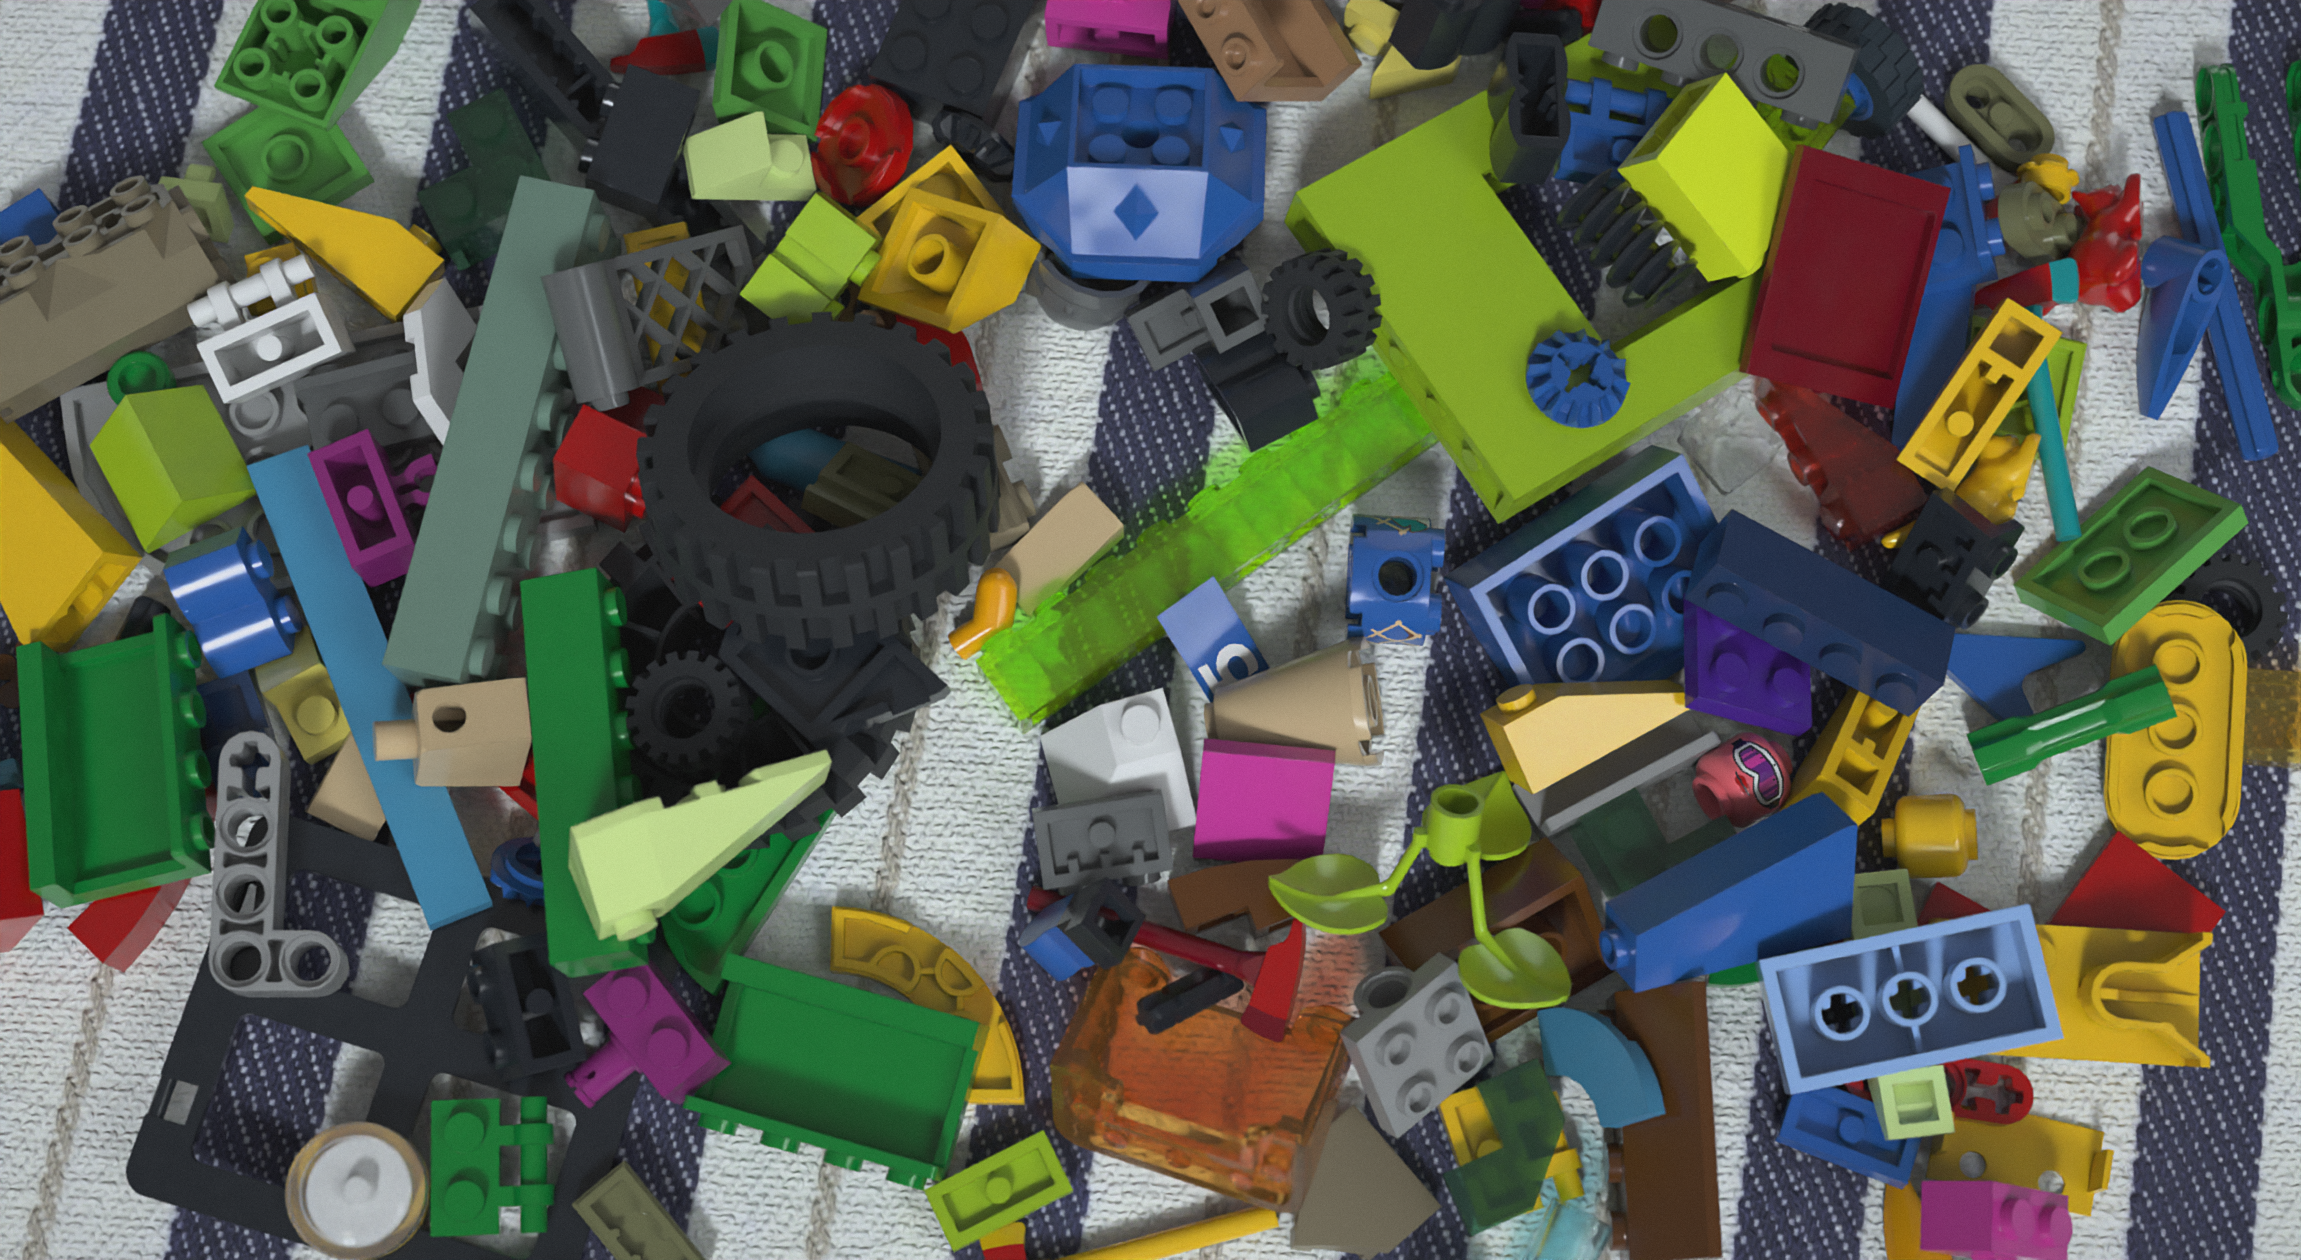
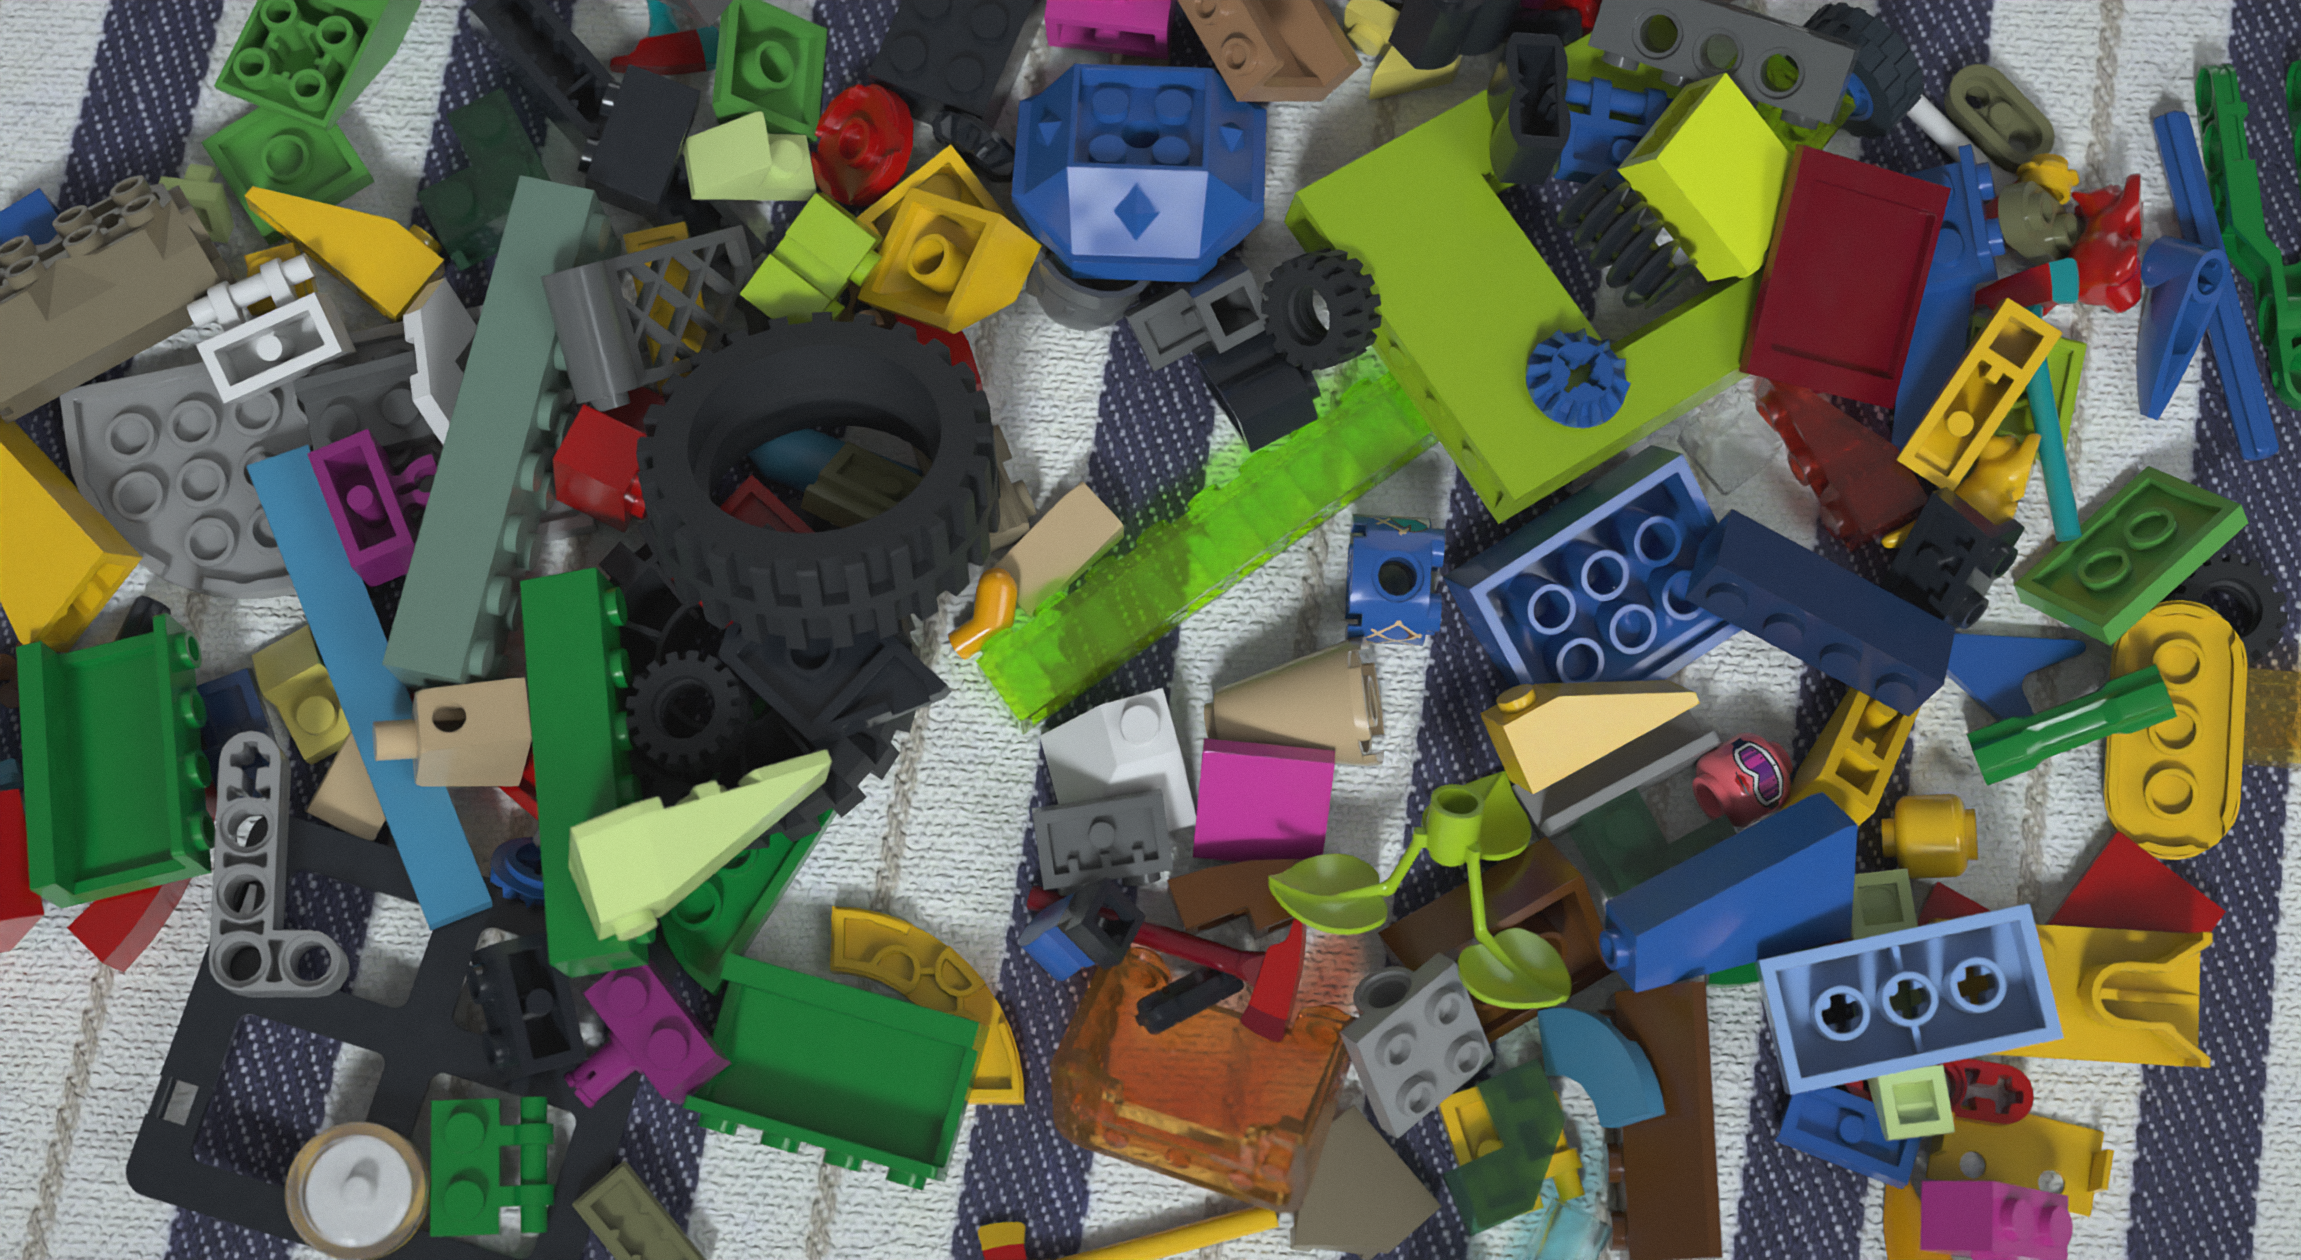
(138, 374): green tile -> none
(171, 462): lime slope -> none
(232, 602): blue brick -> none
(998, 1191): lime plate -> none
(1211, 638): sticker -> none
(1743, 675): dark purple plate -> none

